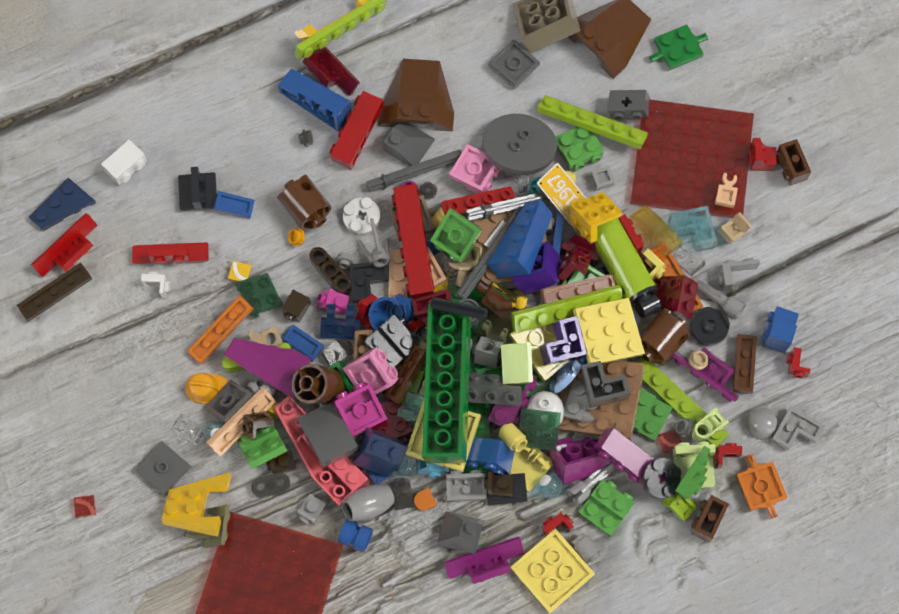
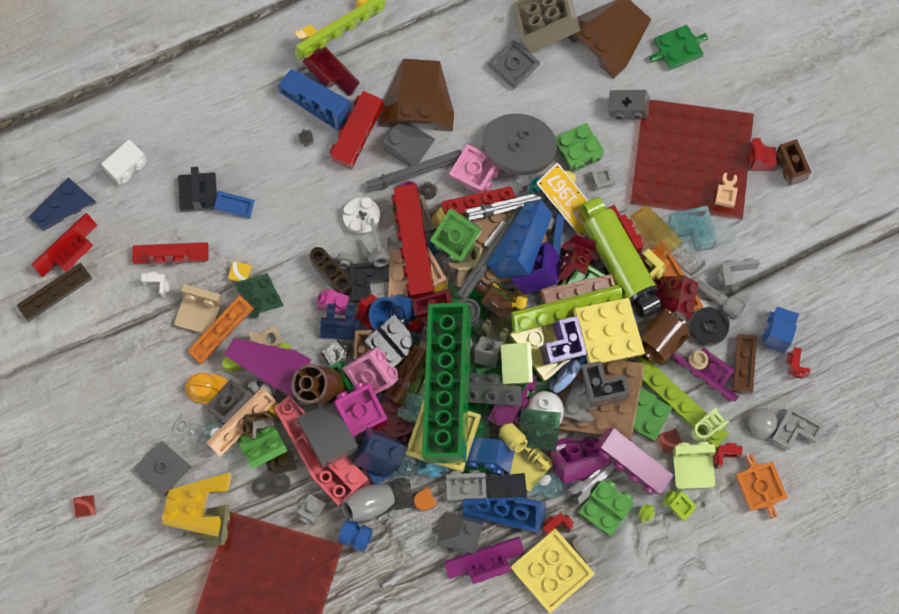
(198, 309): none -> tan bracket
(296, 237): light orange plate -> none
(296, 306): dark brown brick -> none
(303, 342): blue tile -> none
(305, 203): reddish brown cylinder -> none
(458, 308): black axle -> none
(499, 484): dark brown bracket -> none
(513, 512): none -> blue wedge
(591, 213): yellow bracket -> none
(592, 122): lime plate -> none
(646, 513): none -> lime plate
(671, 473): black plate -> none
(684, 427): light grey plate -> none
(695, 476): bright green plate -> none
(709, 519): reddish brown brick -> none
(734, 228): tan bracket -> none

